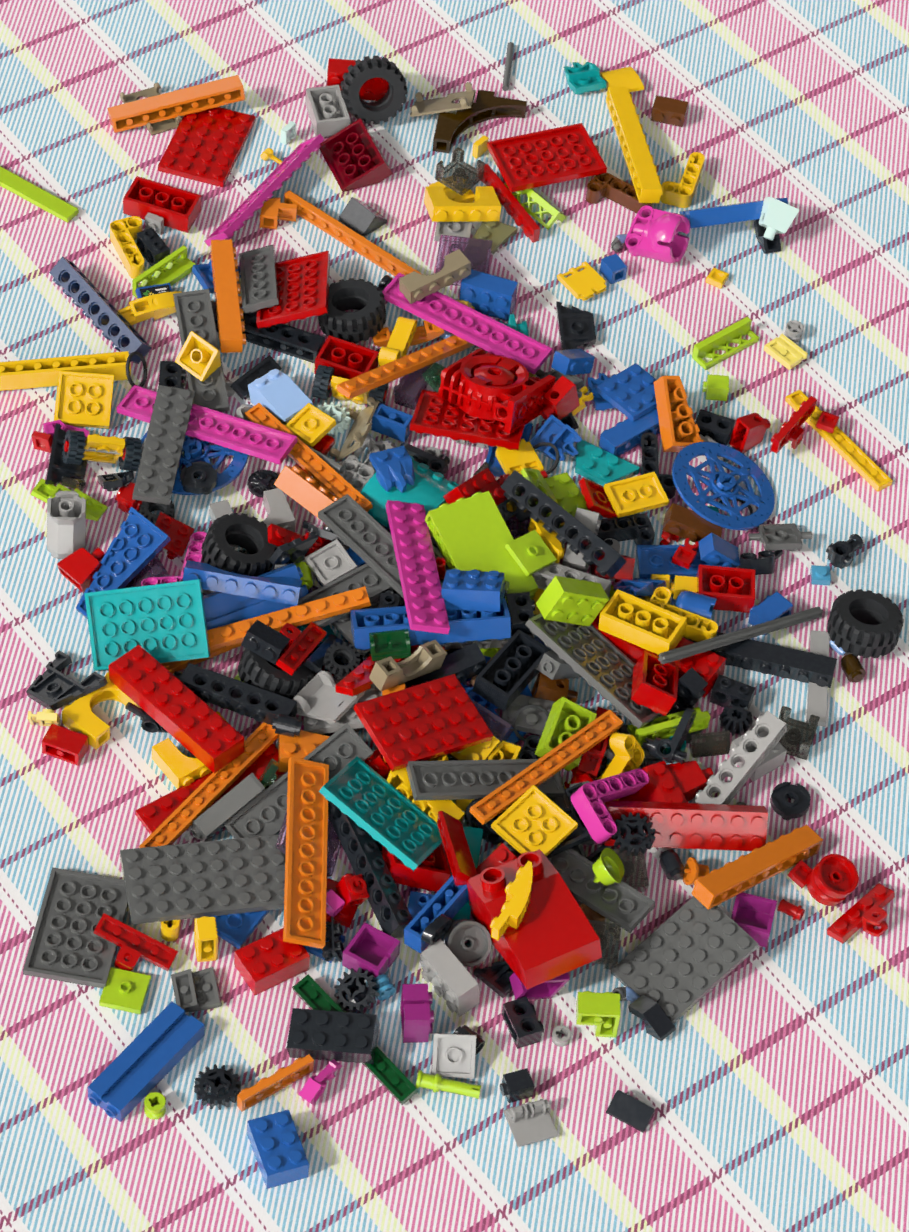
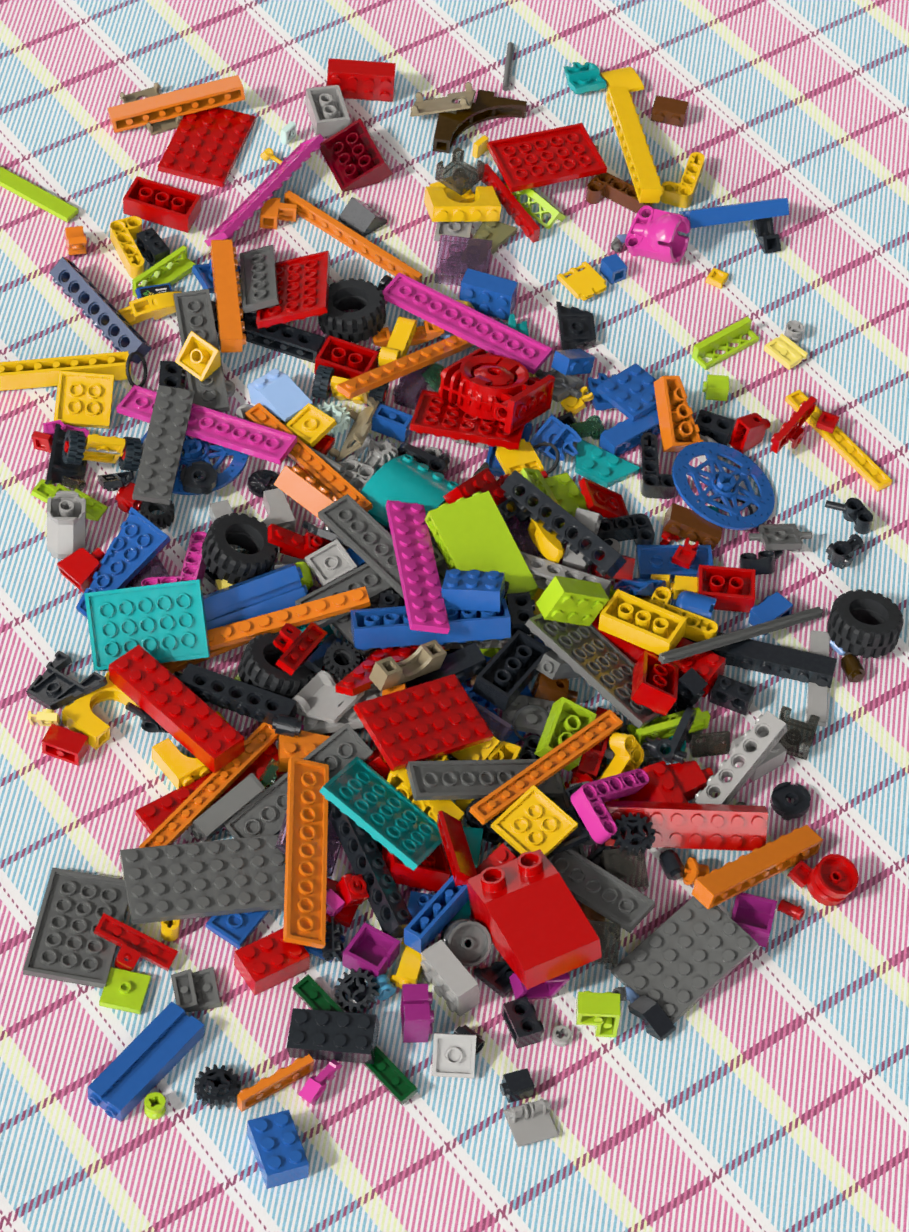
(75, 240): none -> orange brick
(155, 222): light grey plate -> none
(178, 533): red hinge -> none
(206, 939): yellow brick -> none
(240, 386): black plate -> none
(265, 588): arch -> none
(265, 642): black brick -> none
(293, 551): black wing -> none
(379, 109): black tyre -> none
(390, 643): dark green hinge -> none
(393, 468): blue plate -> none
(409, 967): none -> yellow brick
(417, 286): dark tan arch -> none
(436, 929): black beam -> none
(436, 1083): lime pin -> none
(440, 562): red pin -> none
(516, 903): yellow slope -> none
(530, 553): lime plate -> none
(560, 399): red torso -> none
(590, 428): none -> clear green piece
(608, 868): lime piece -> none
(630, 1111): black slope -> none
(636, 494): yellow plate -> none
(718, 551): blue brick -> none
(736, 719): black gear -> none
(776, 217): light aqua torso -> none
(820, 575): dark azure plate -> none
(854, 512): none -> black beam
(864, 914): red plate -> none

